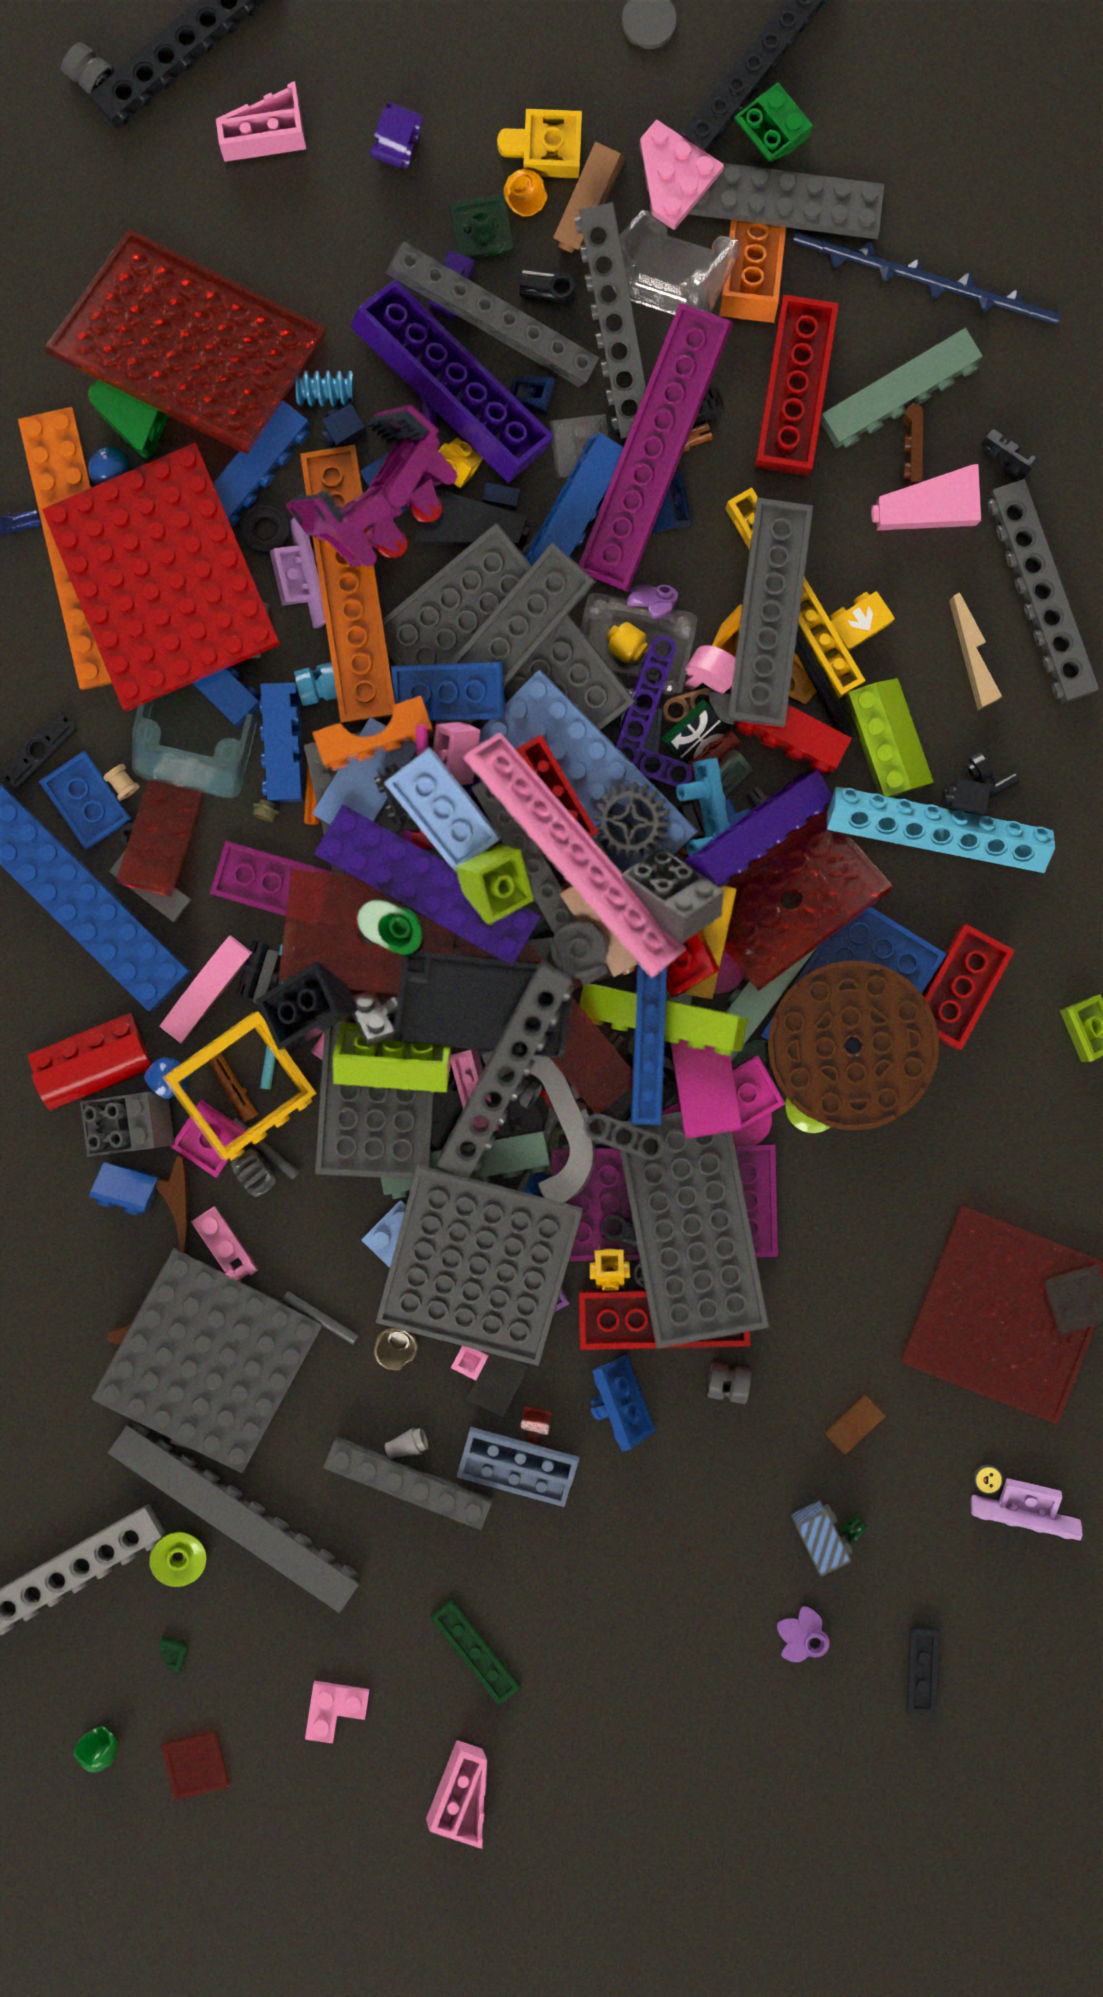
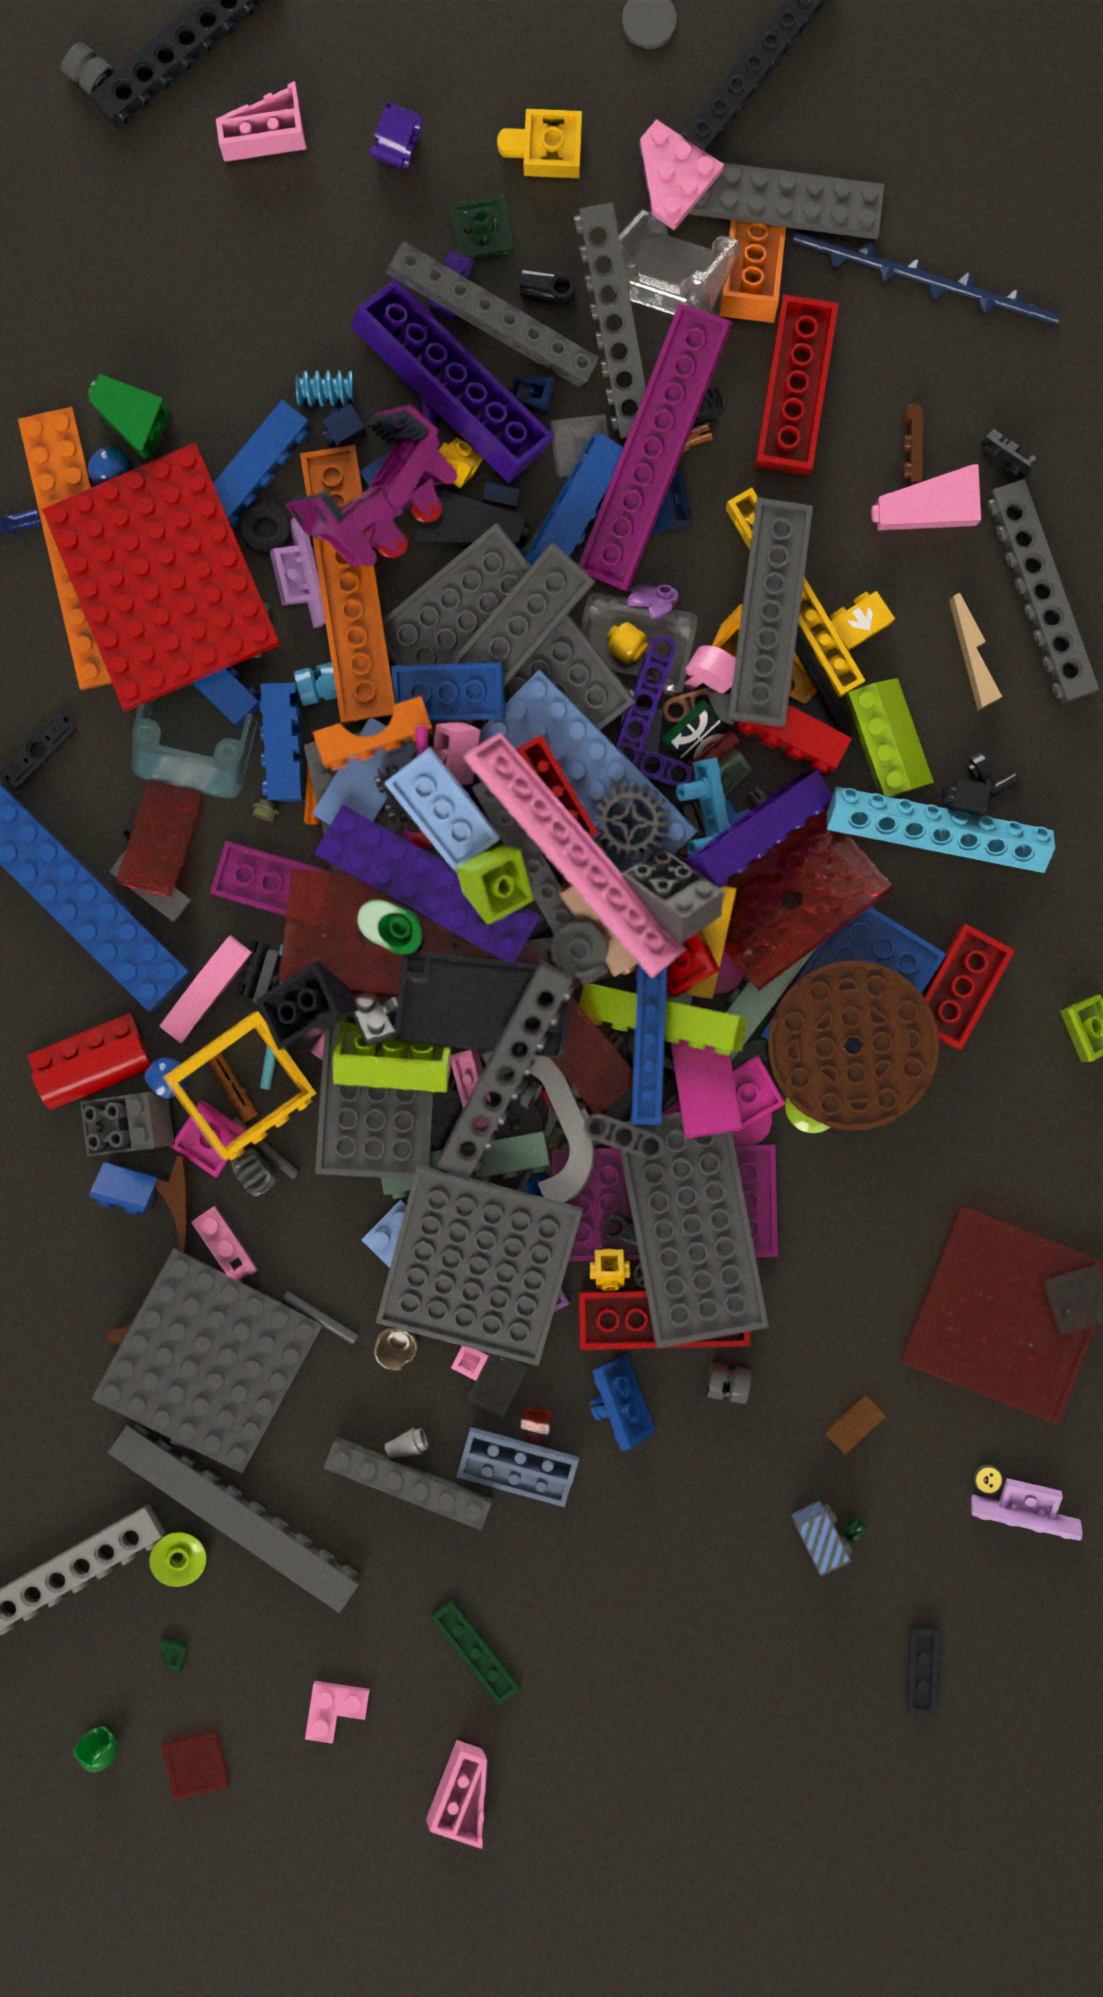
(85, 800): blue tile -> none
(121, 782): tan bush -> none
(186, 341): clear red plate -> none
(525, 192): light orange hair -> none
(591, 190): medium nougat slope -> none
(775, 123): green slope -> none
(799, 1634): medium lavender plate -> none
(901, 388): sand green brick -> none

